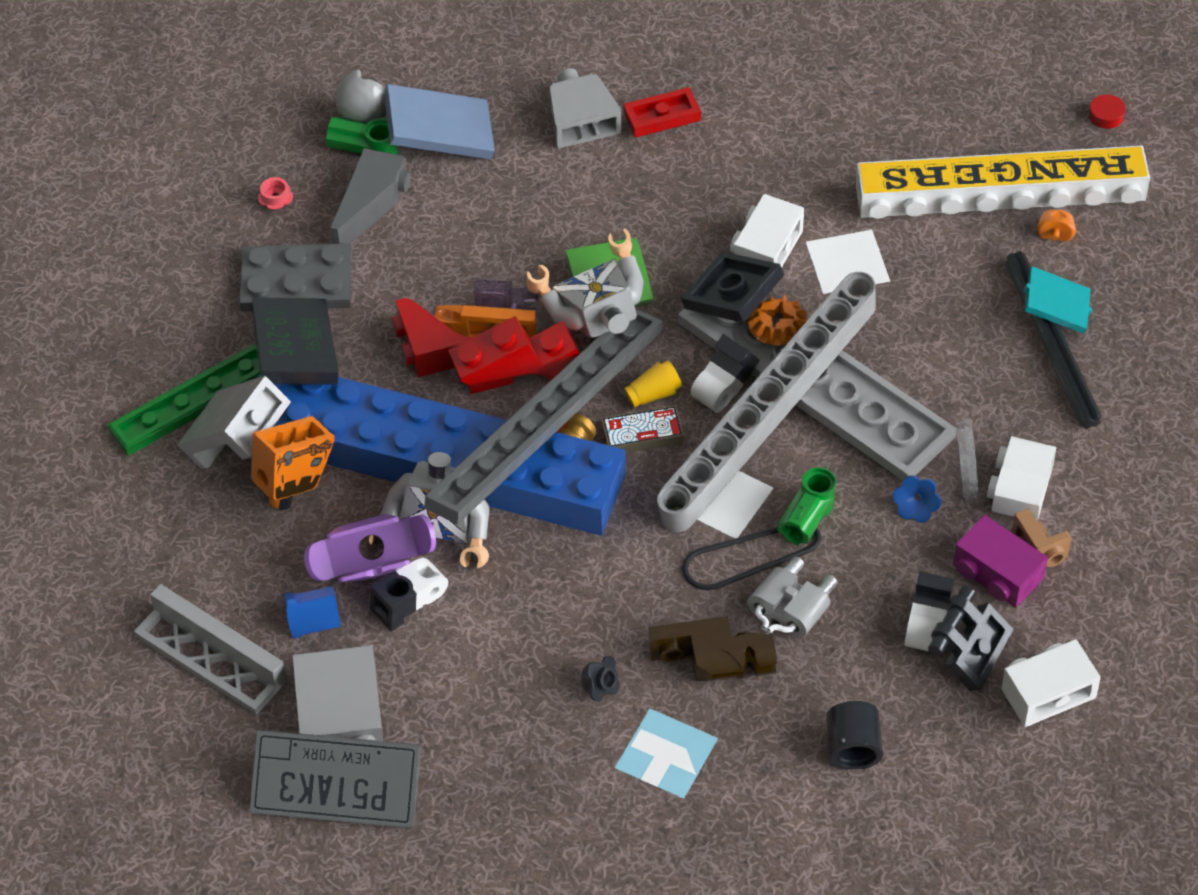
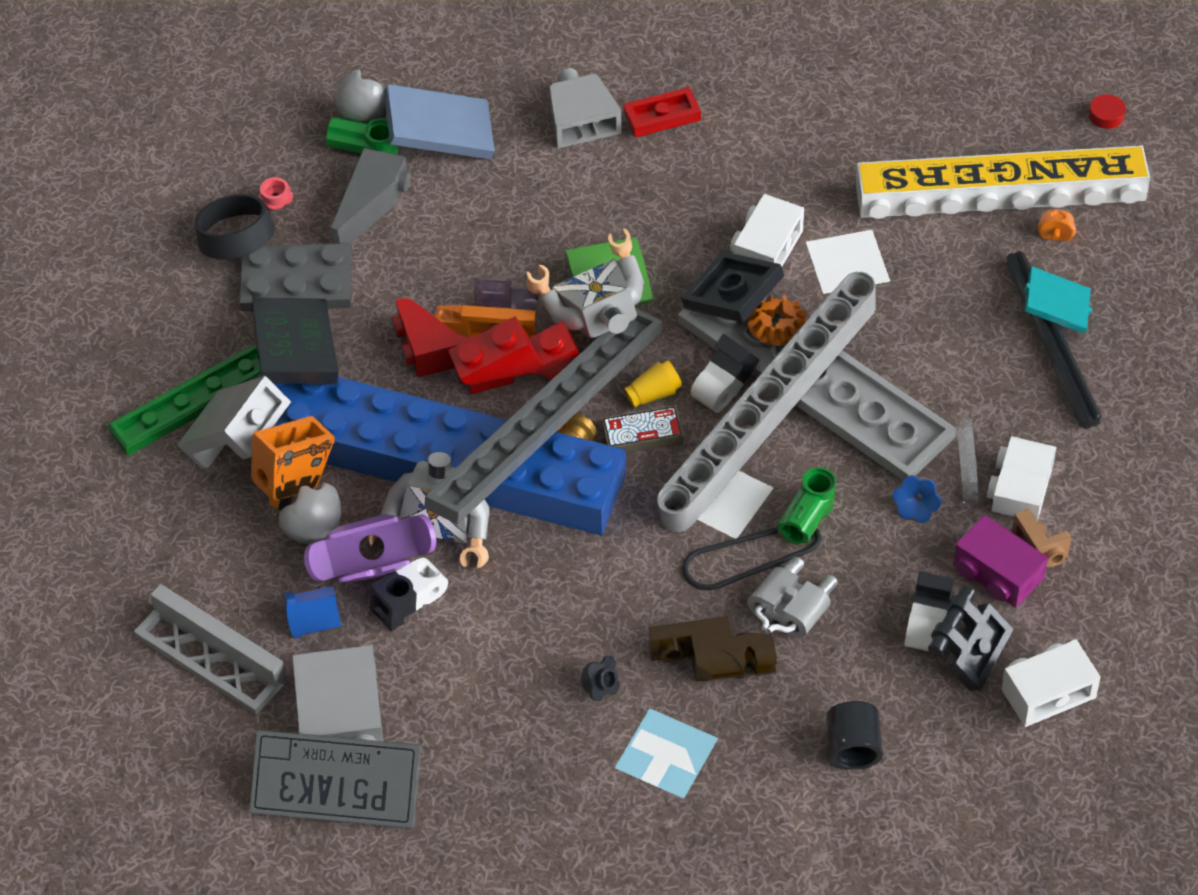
(239, 242): none -> black tyre
(312, 514): none -> light grey hair

